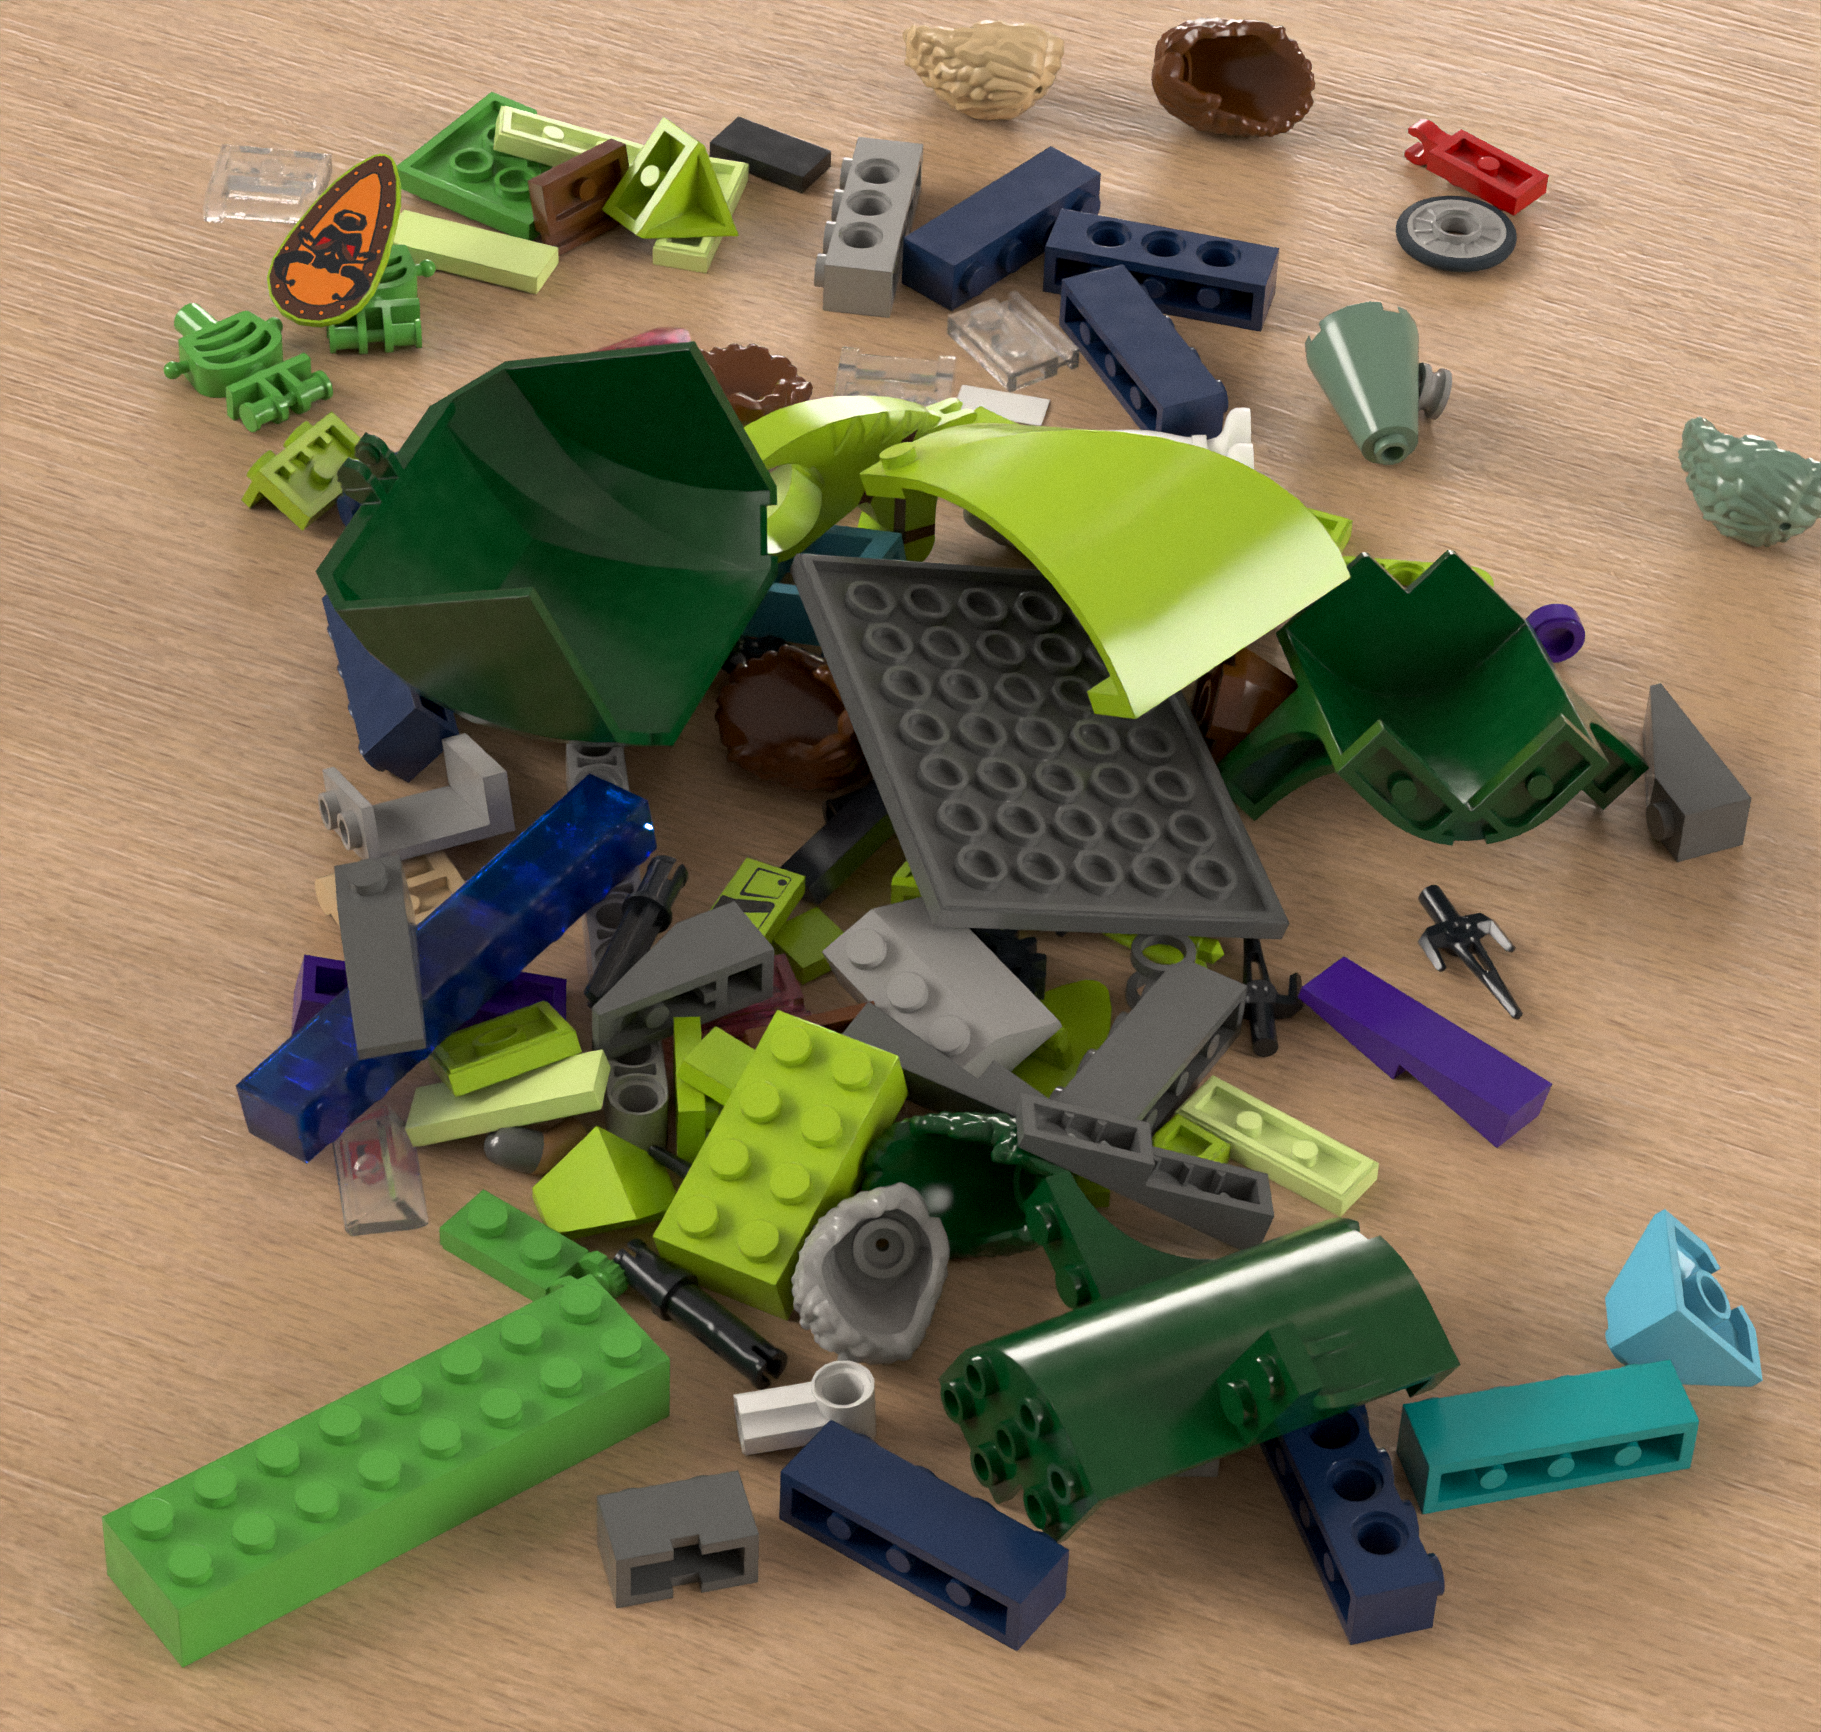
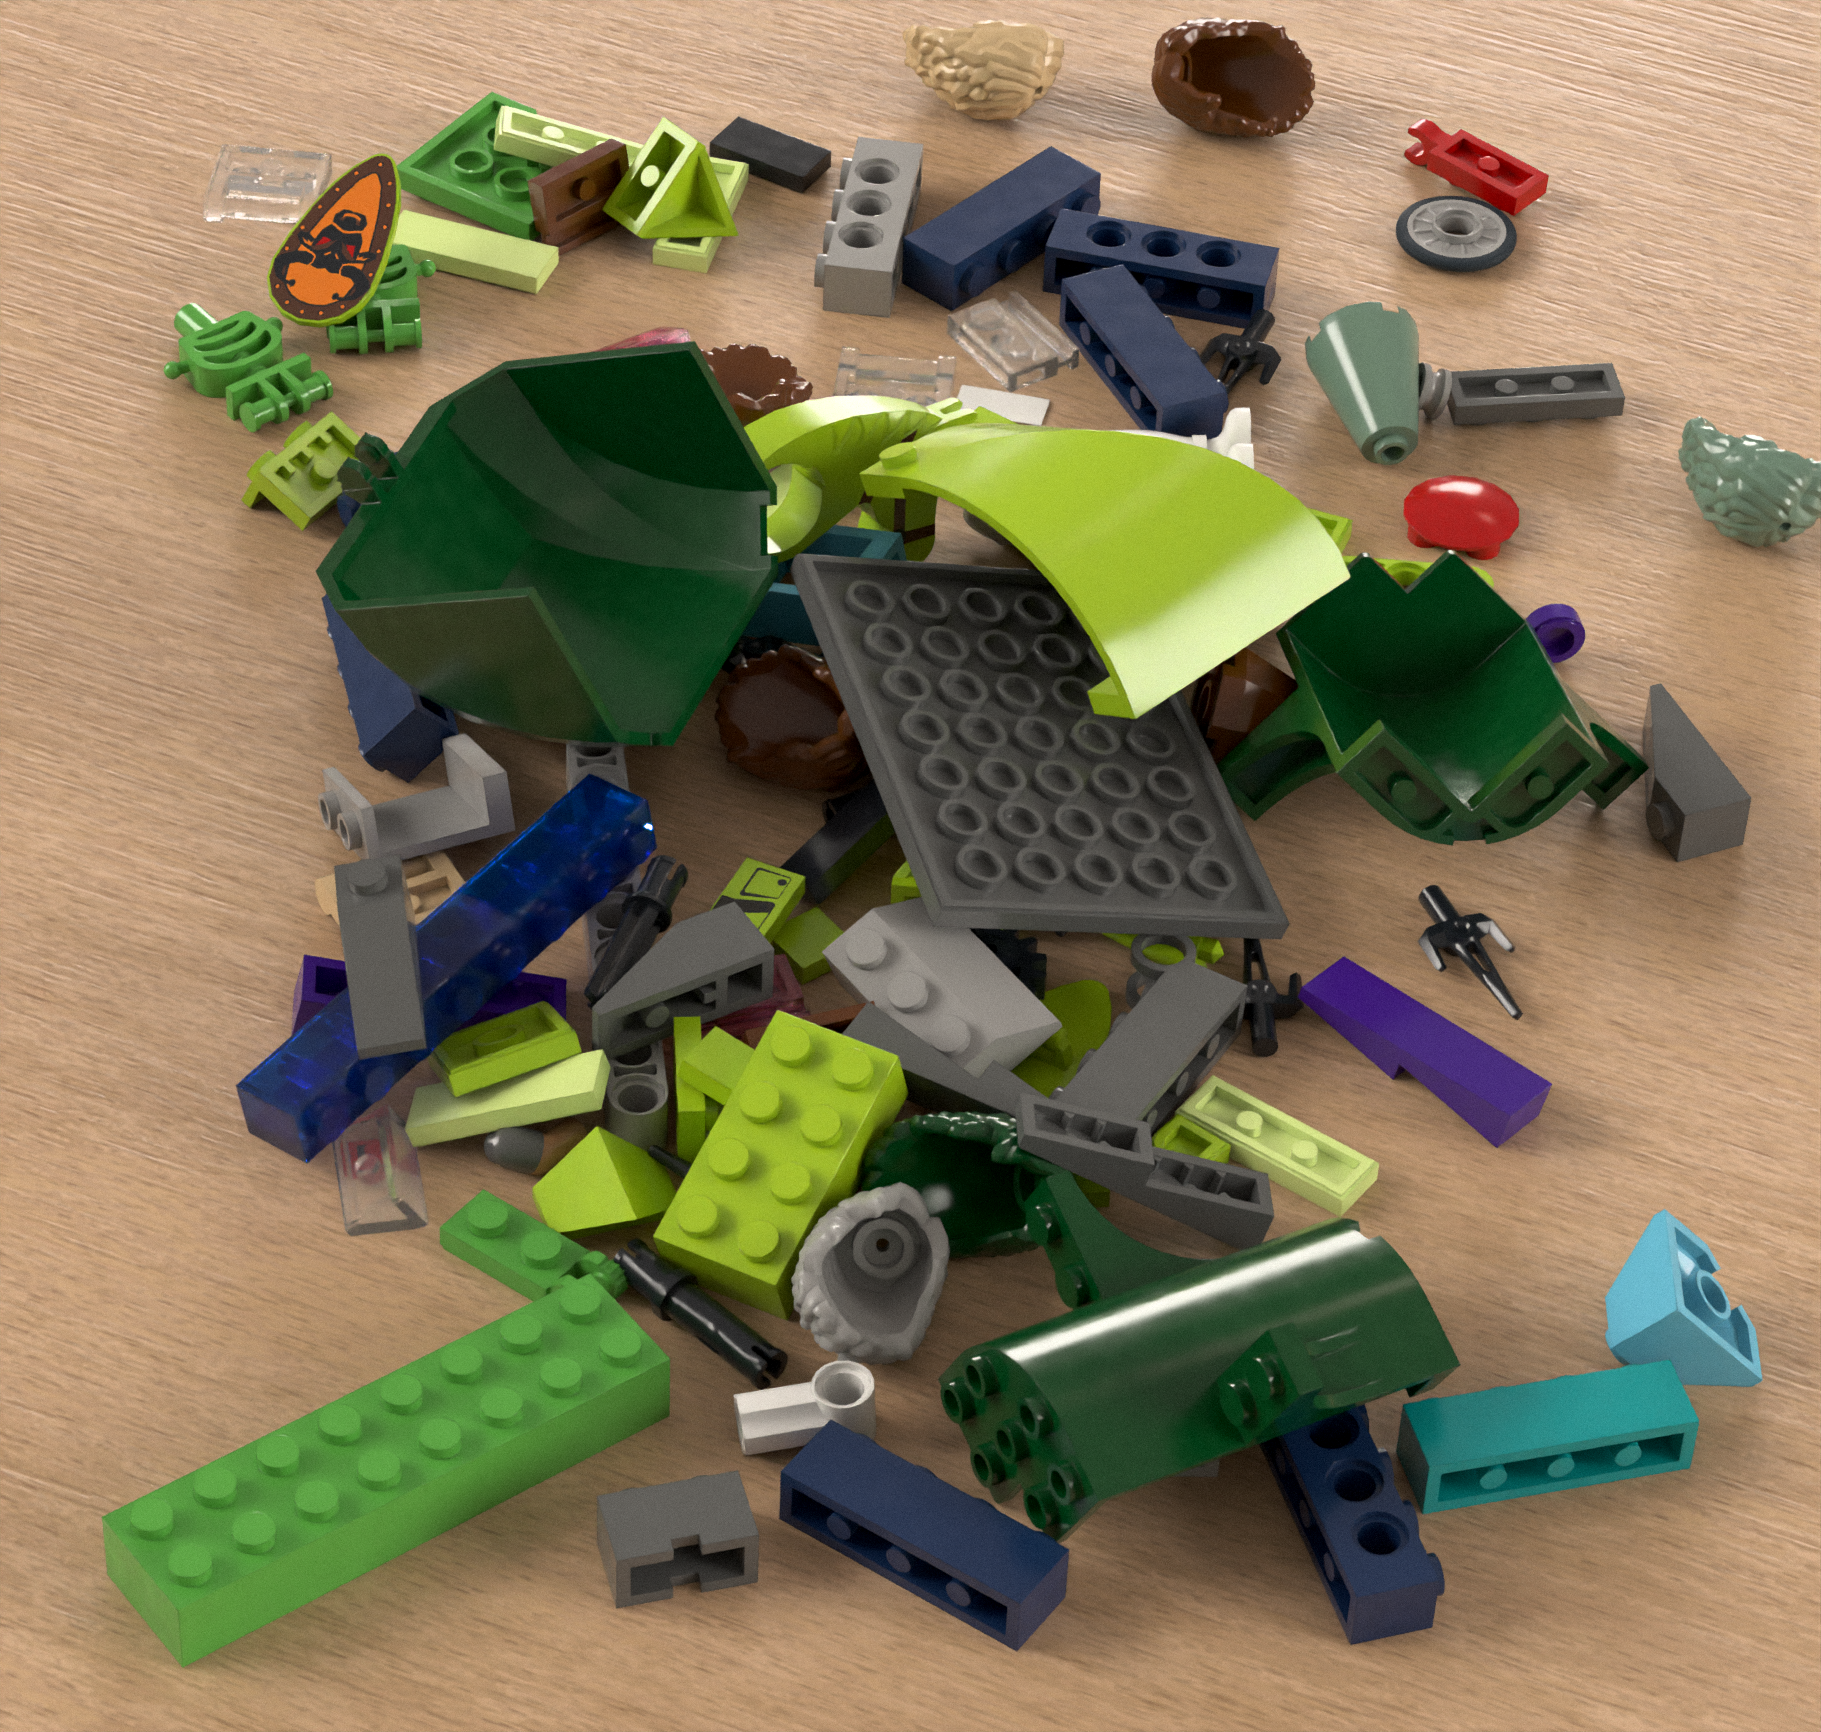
(1245, 351): none -> black piece
(1460, 515): none -> red dish
(1535, 394): none -> dark grey plate

